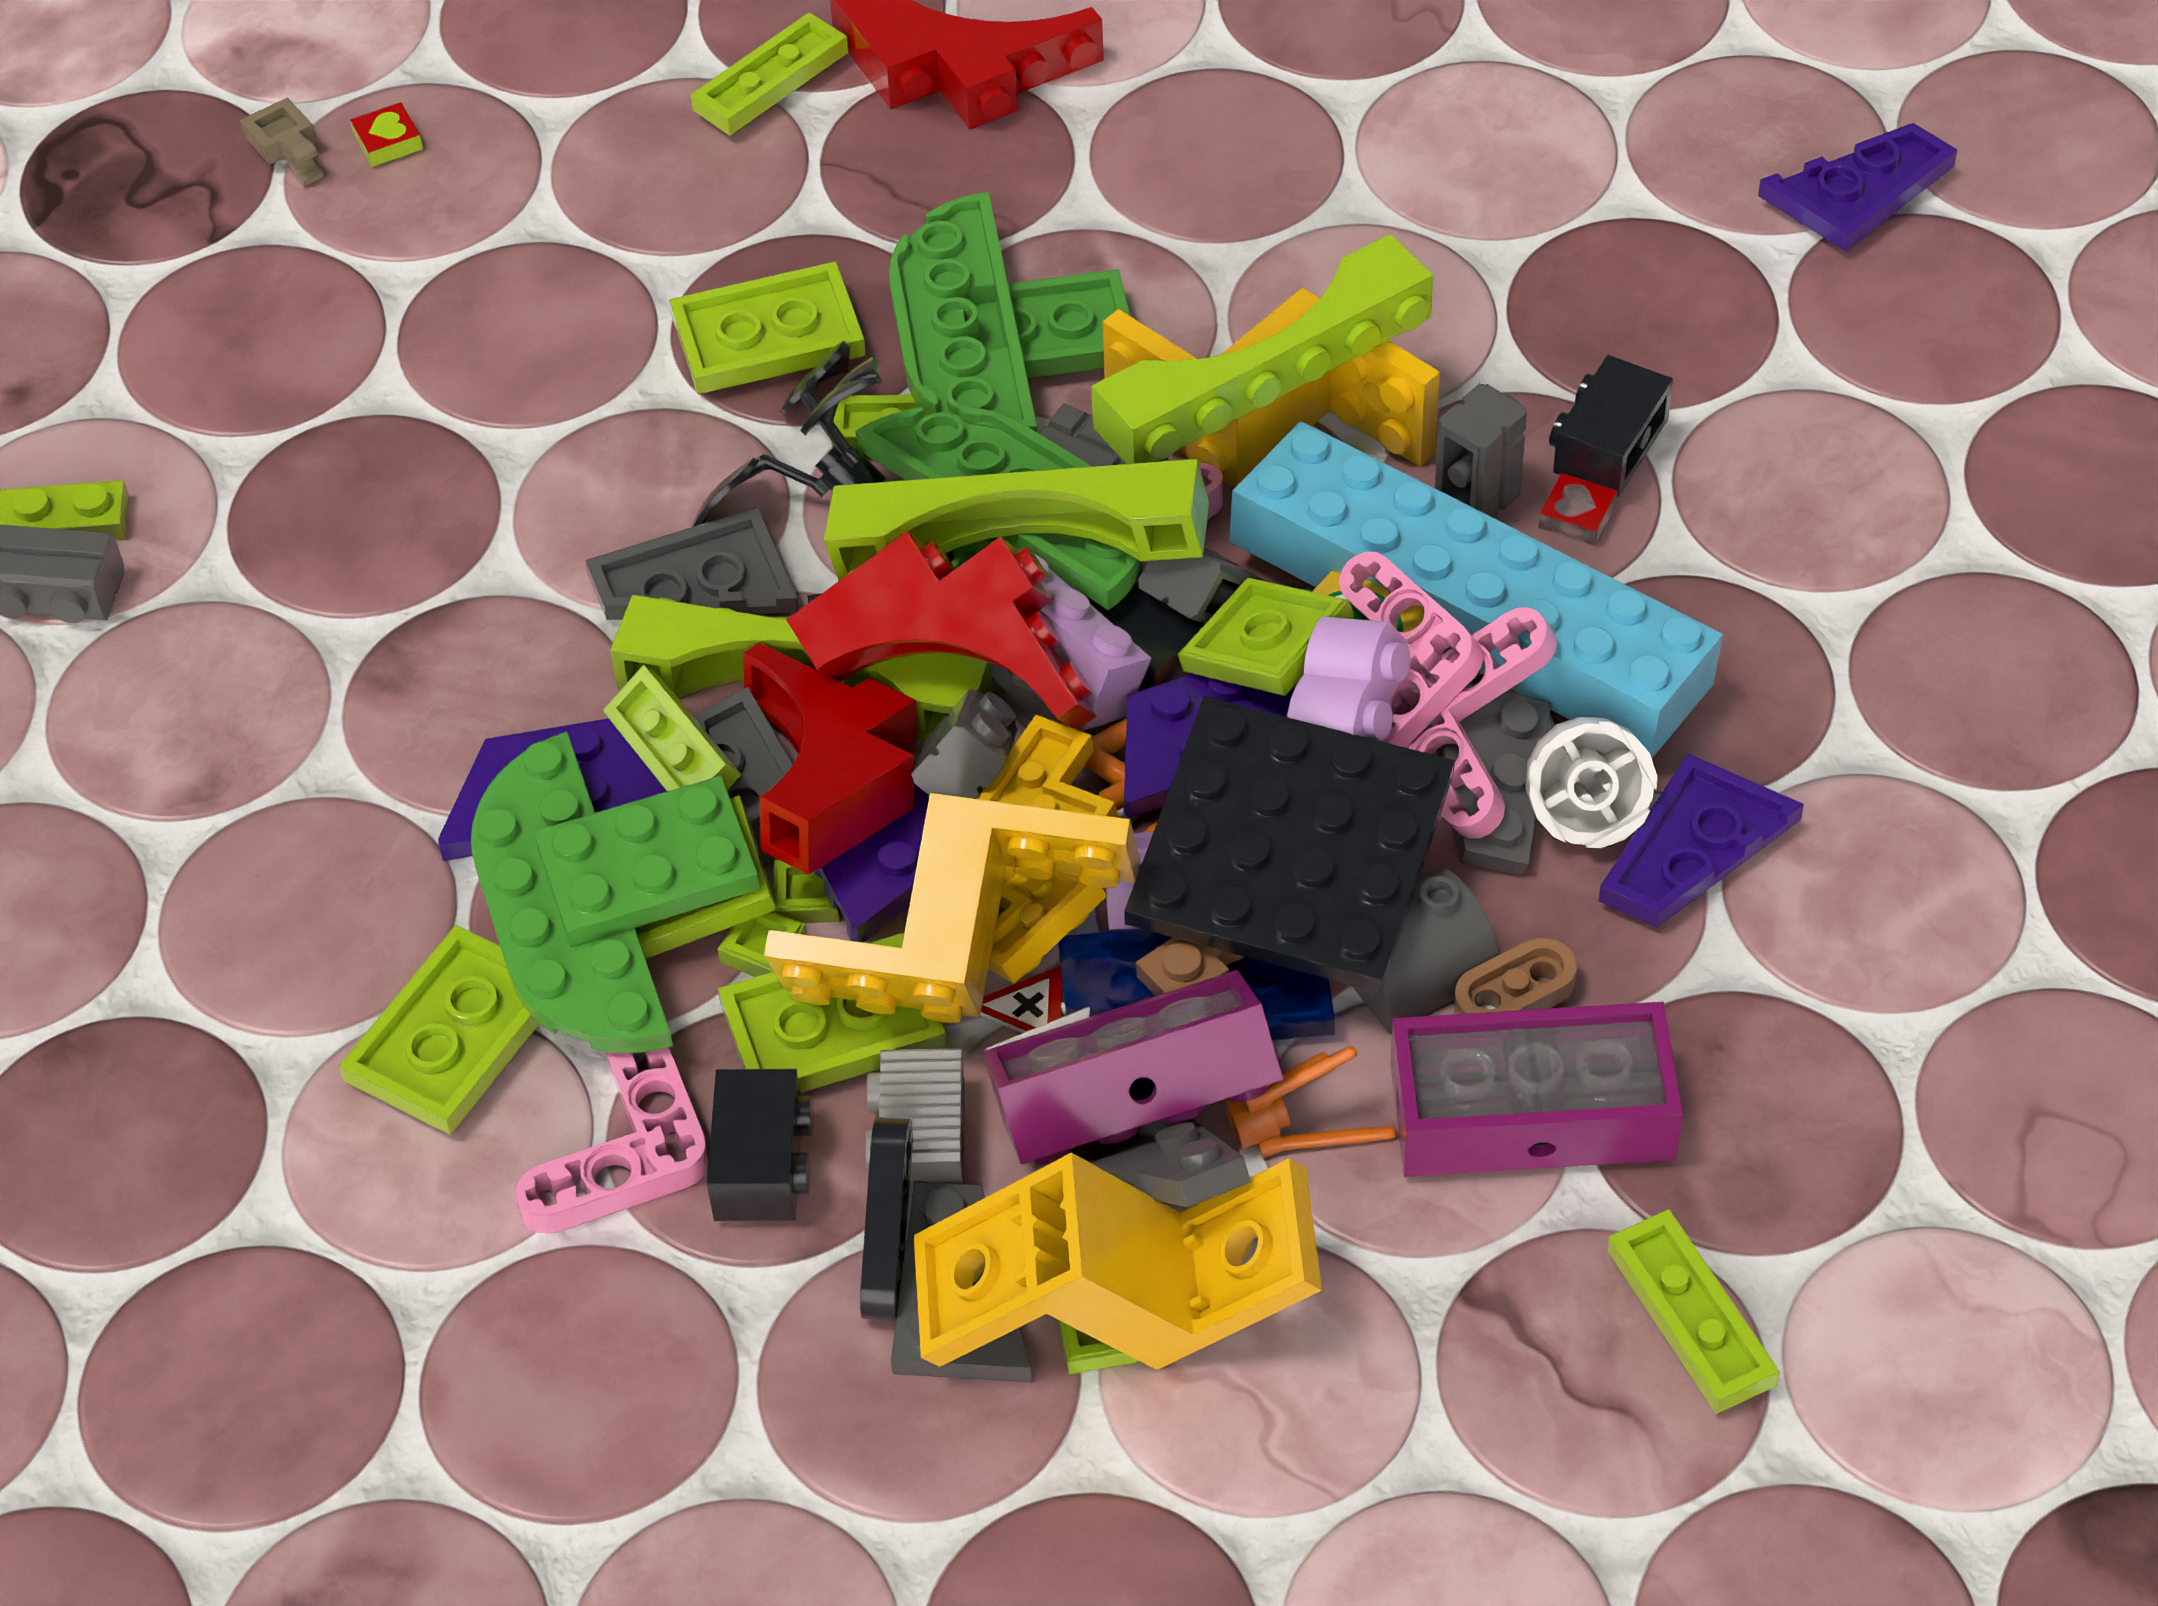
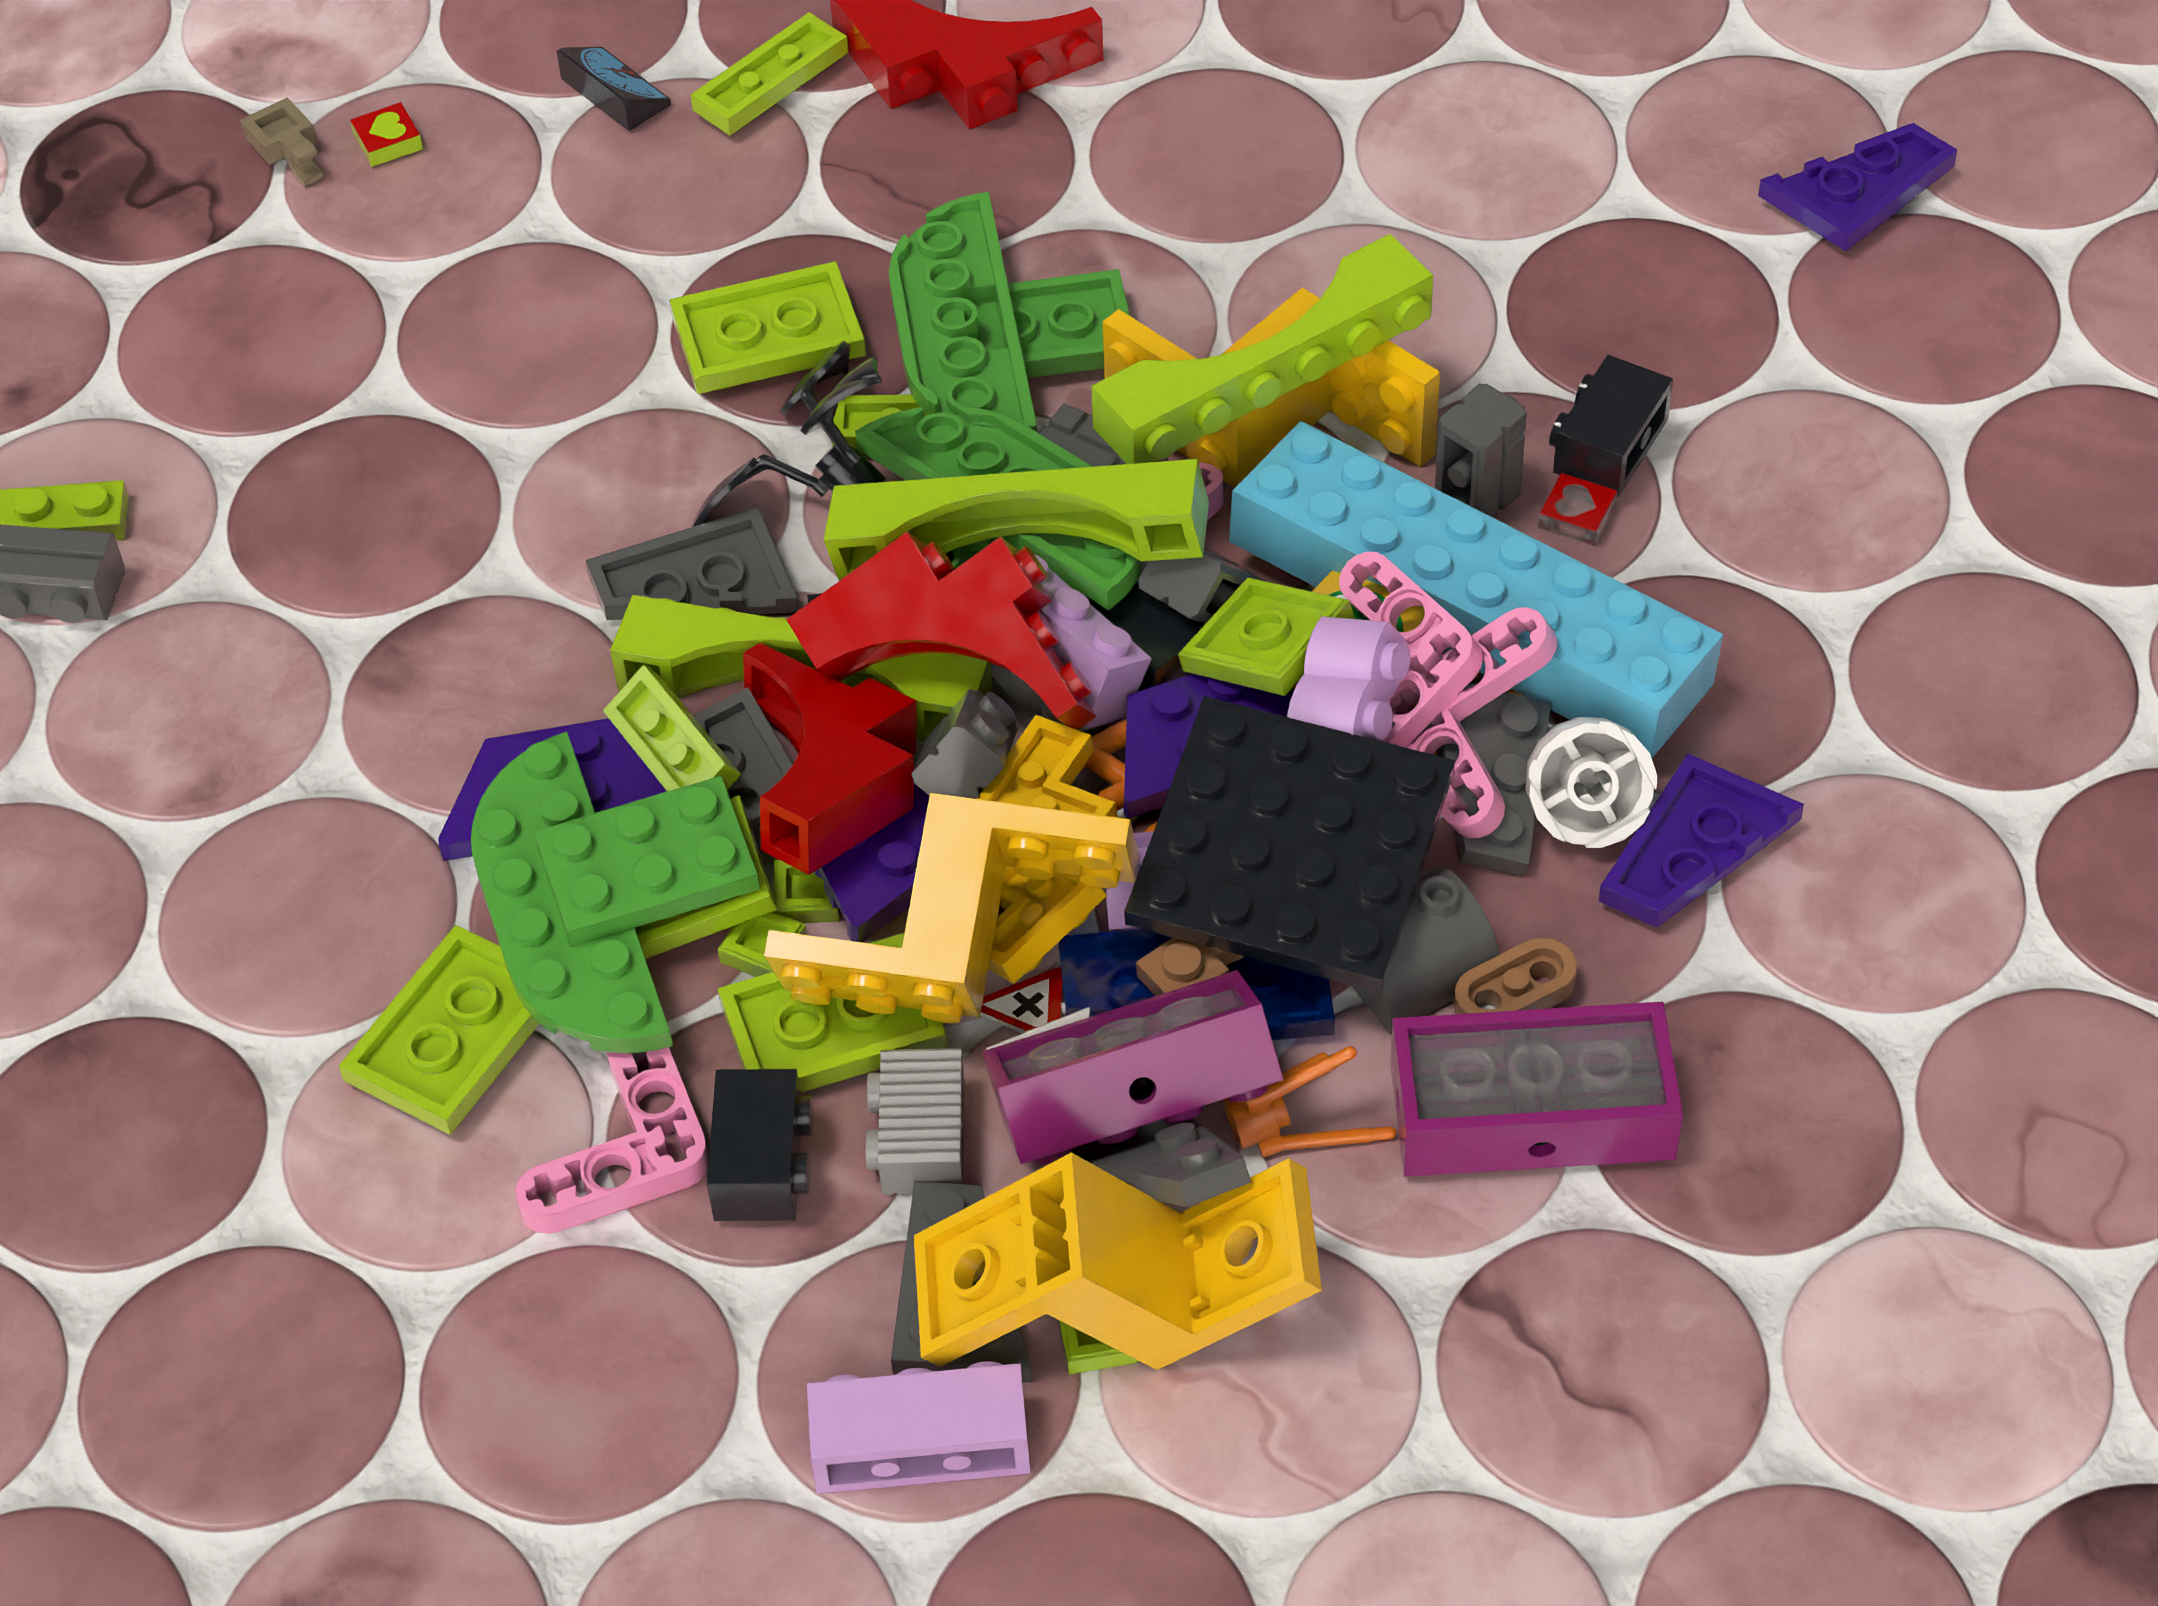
(611, 85): none -> black slope
(886, 1217): black beam -> none
(917, 1427): none -> lavender brick
(1693, 1311): lime plate -> none

